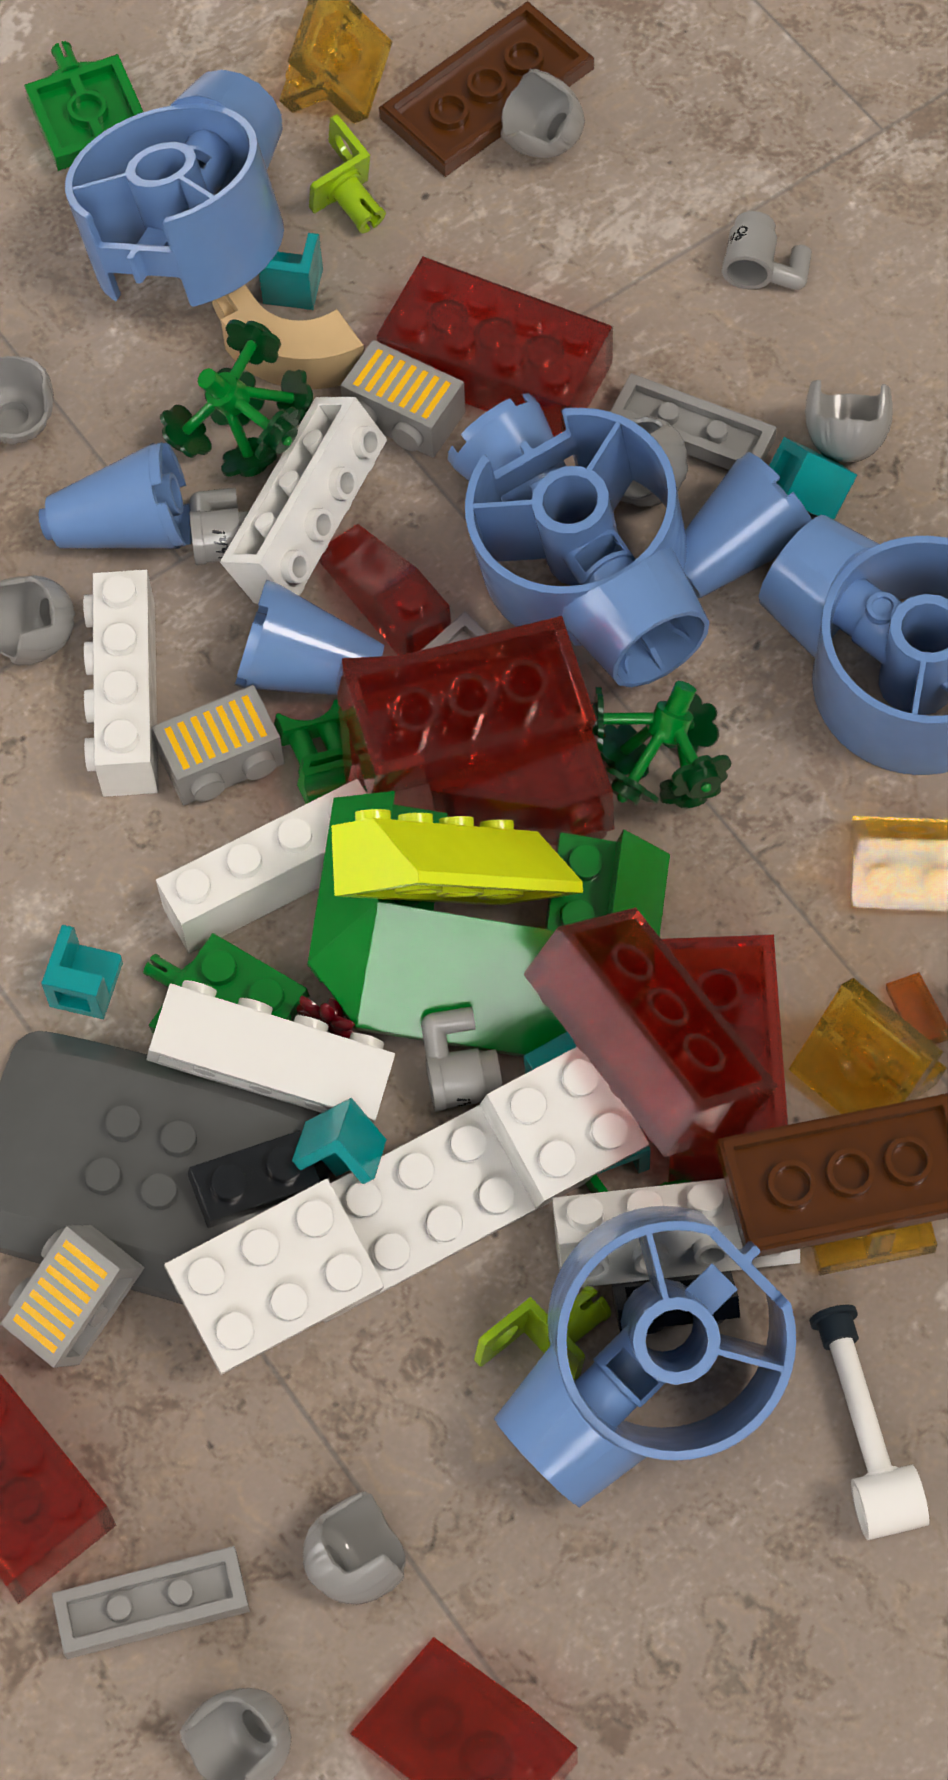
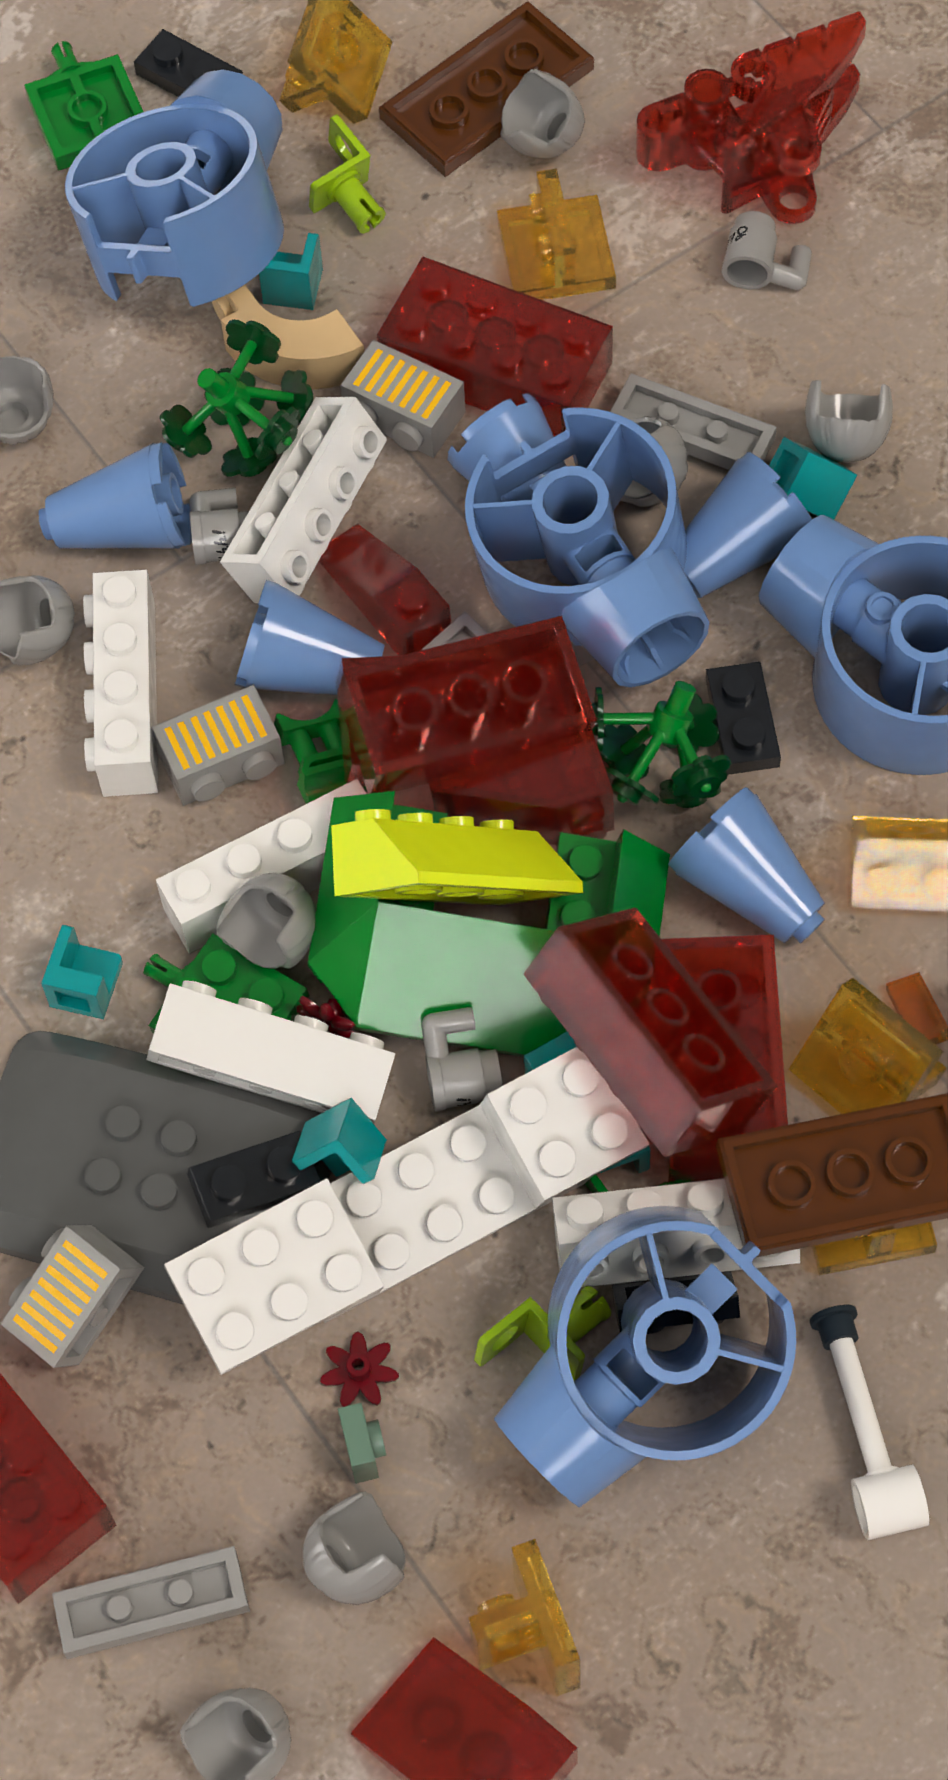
(176, 63): none -> black plate
(269, 921): none -> light grey hair
(361, 1379): none -> dark red plant
(362, 1441): none -> sand green plate
(531, 1623): none -> clear yellow bracket
(556, 243): none -> clear yellow bracket
(743, 717): none -> black plate
(751, 869): none -> medium blue cone
(774, 137): none -> clear red piece

